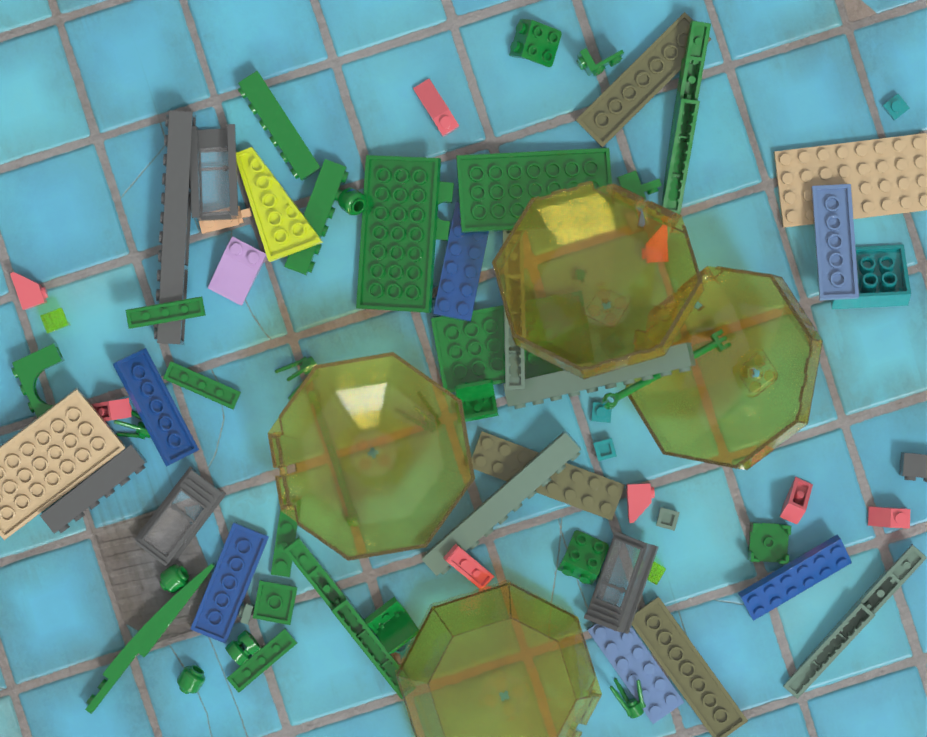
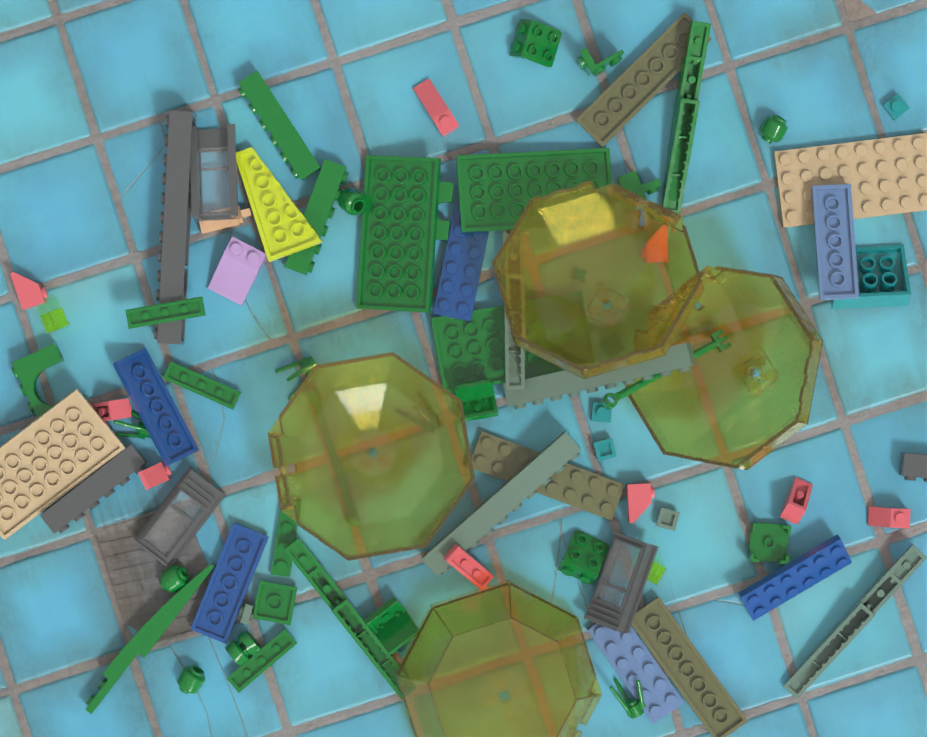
(155, 475): none -> coral slope
(773, 128): none -> green head

